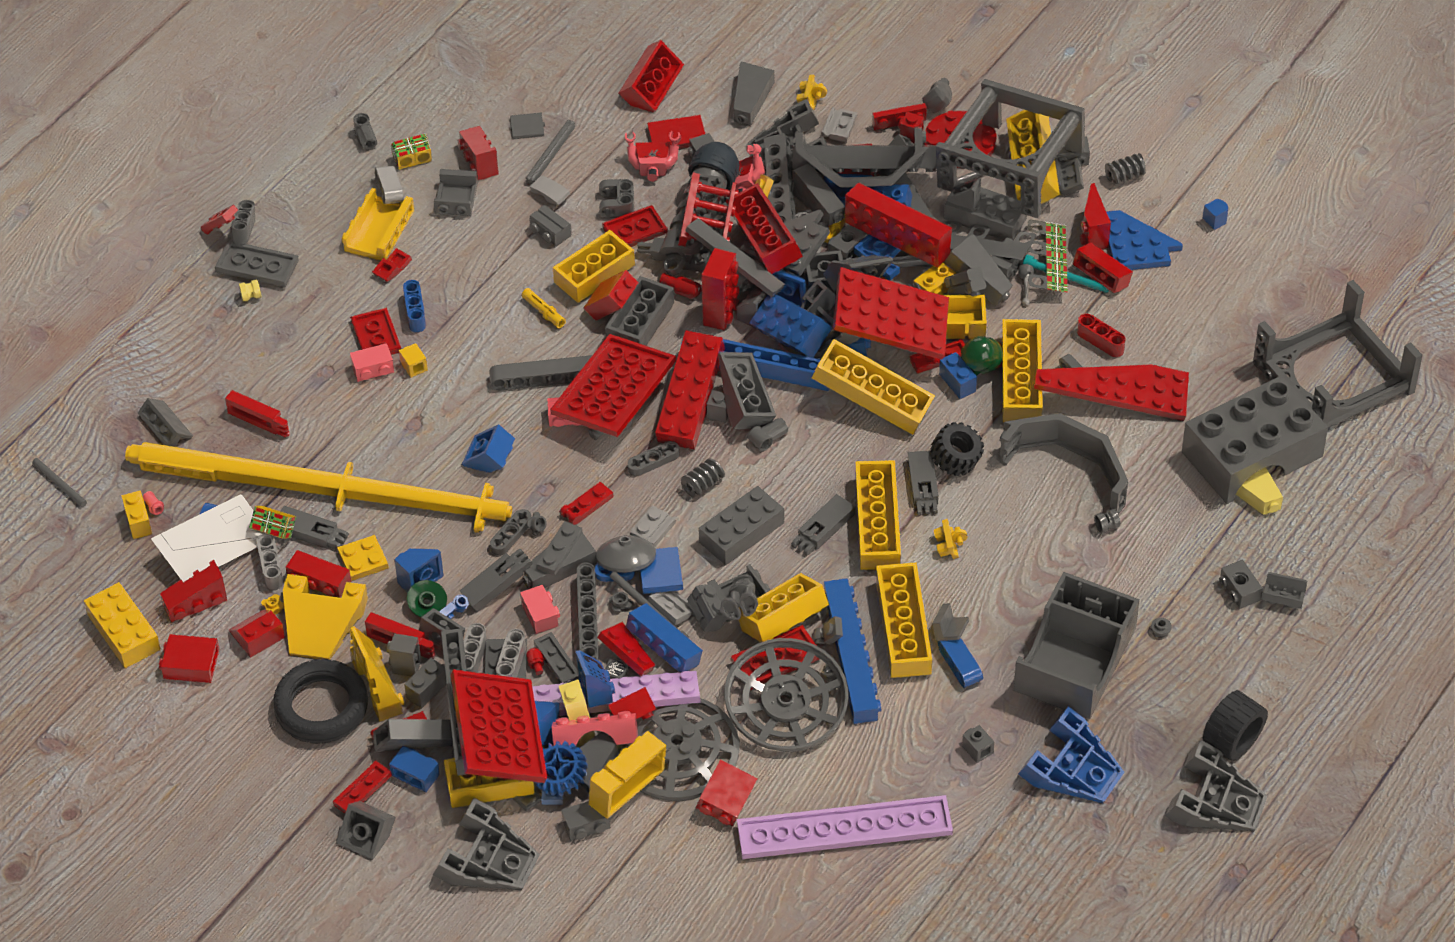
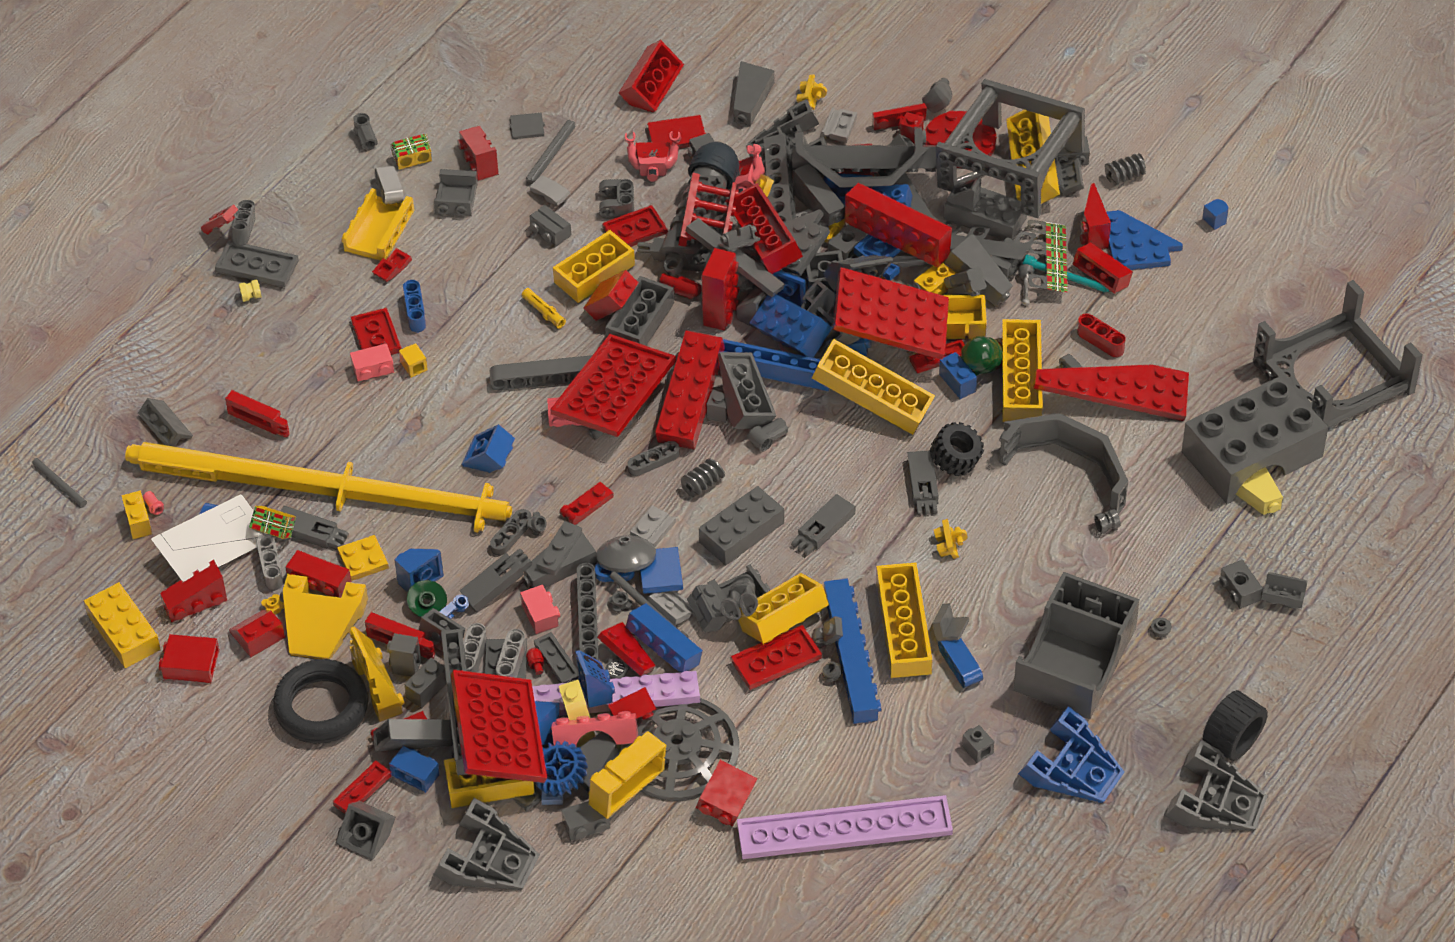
(732, 241): none -> dark grey hinge
(788, 685): dark grey dish -> none
(877, 514): yellow brick -> none

